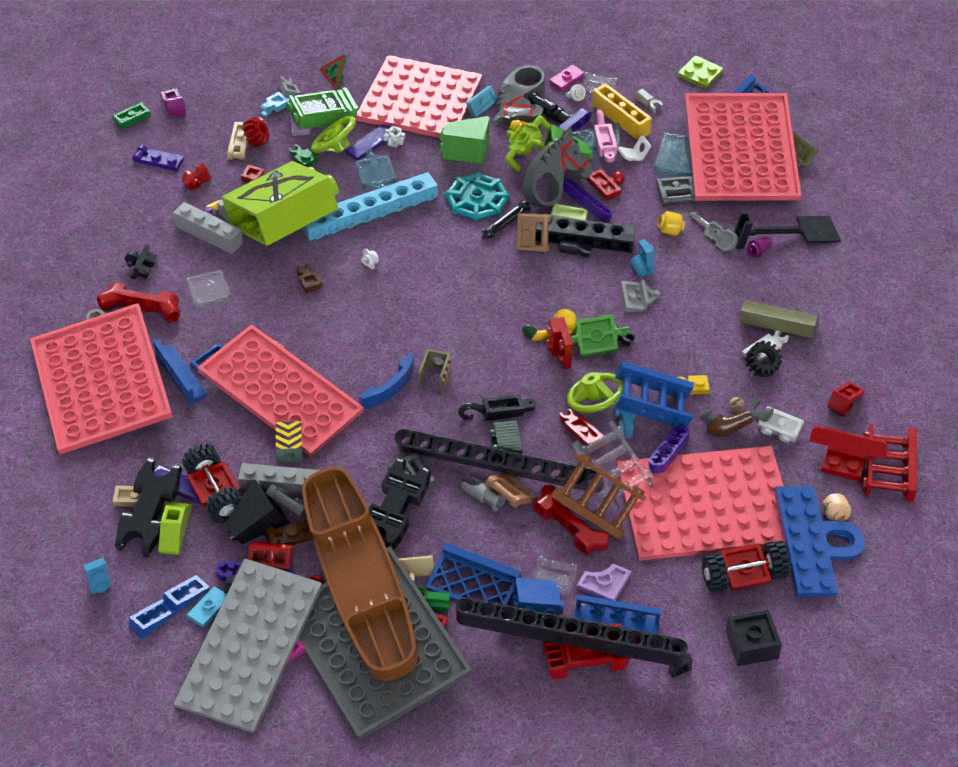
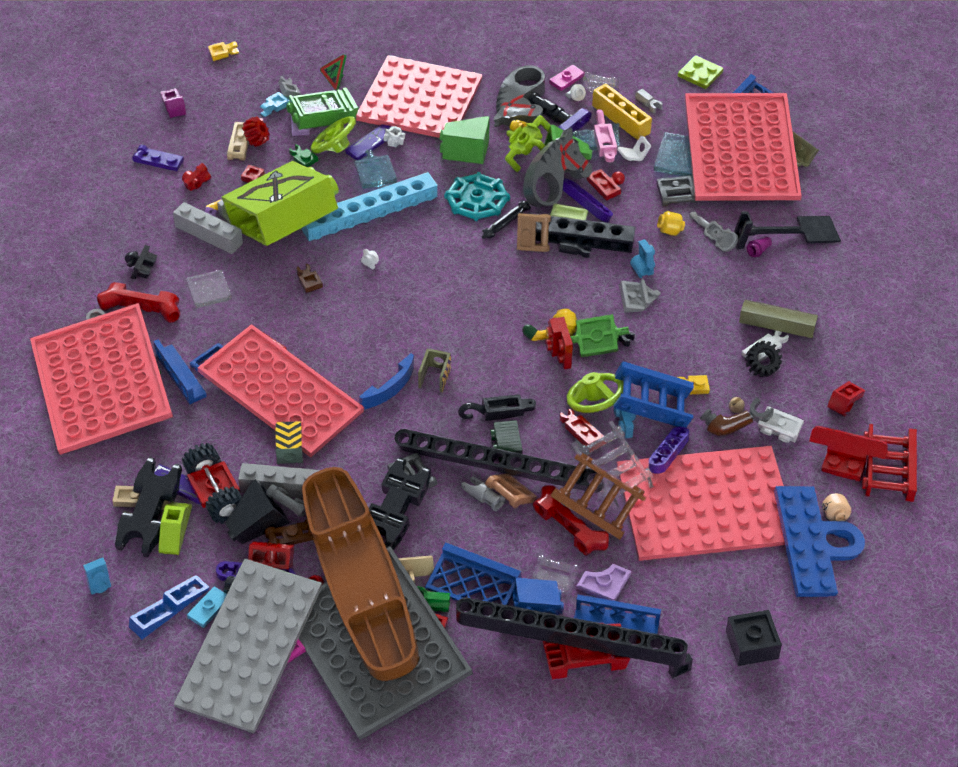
(131, 115): green plate -> none
(221, 51): none -> yellow plate
(481, 101): medium azure plate -> none
(745, 566): plate -> none

